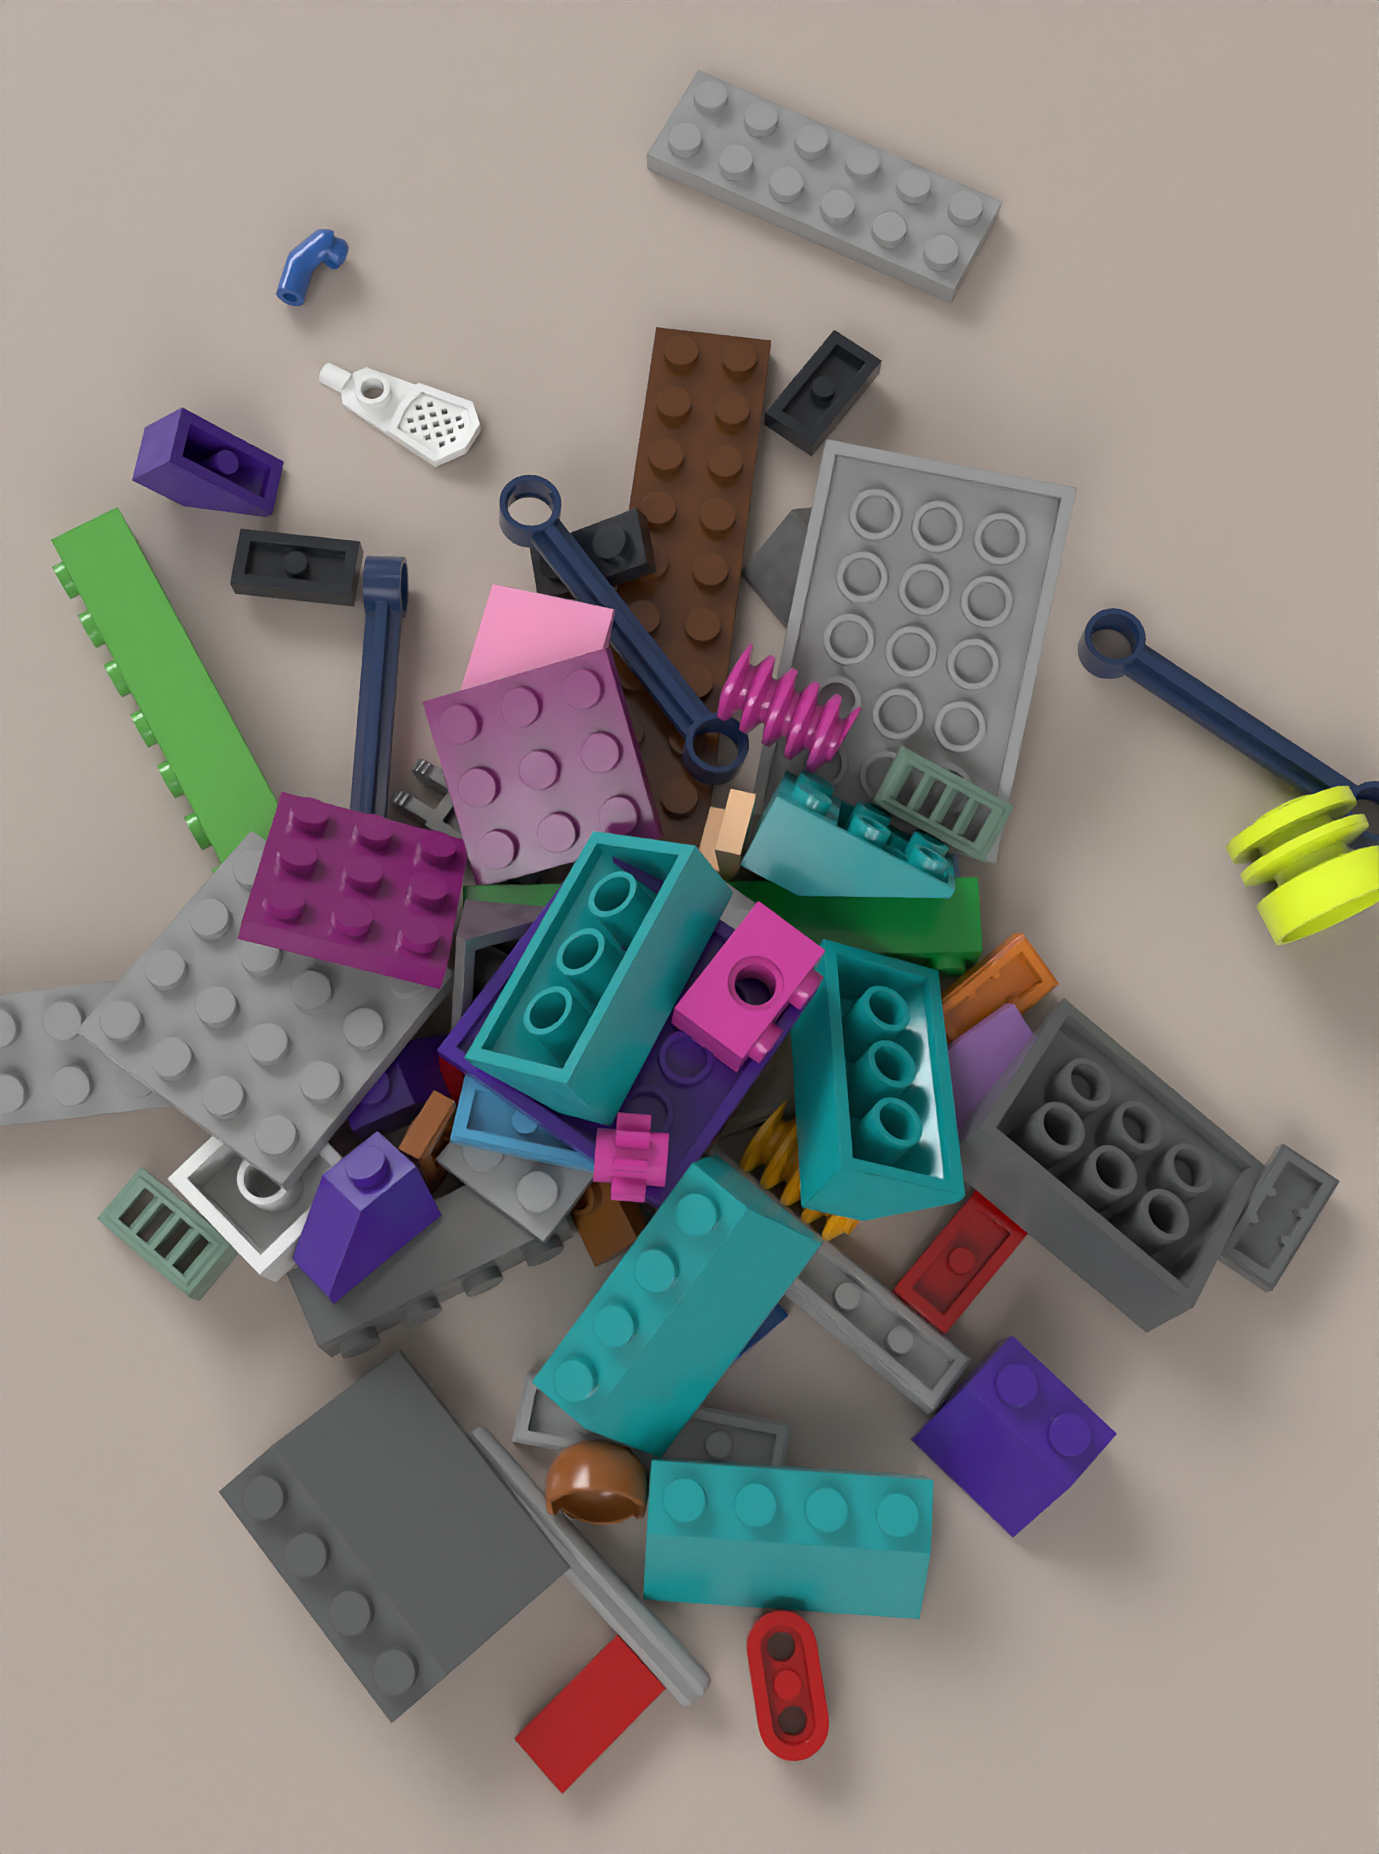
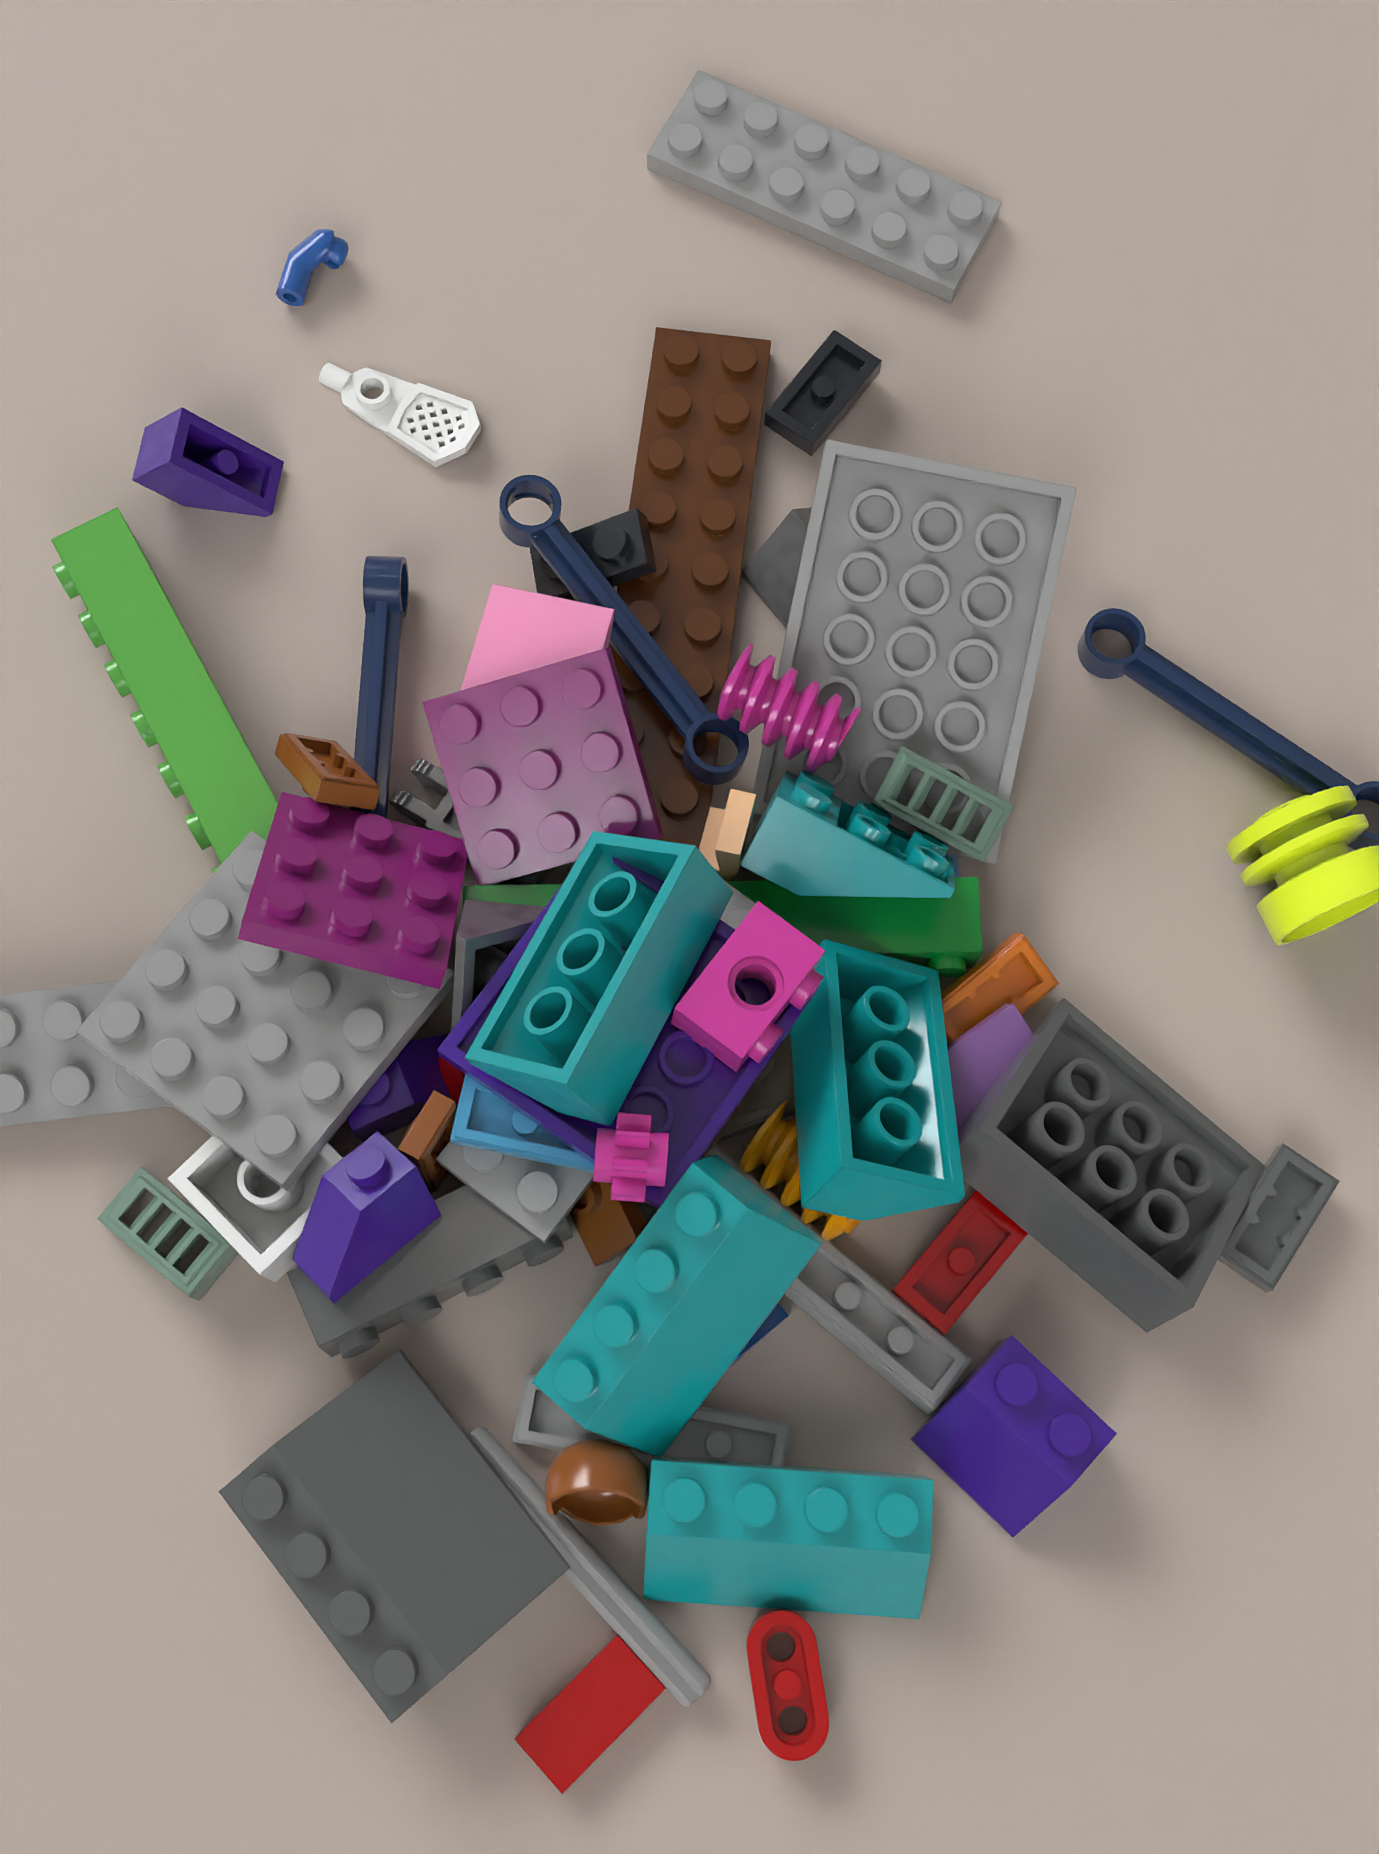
(297, 567): black plate -> none
(327, 771): none -> dark orange plate

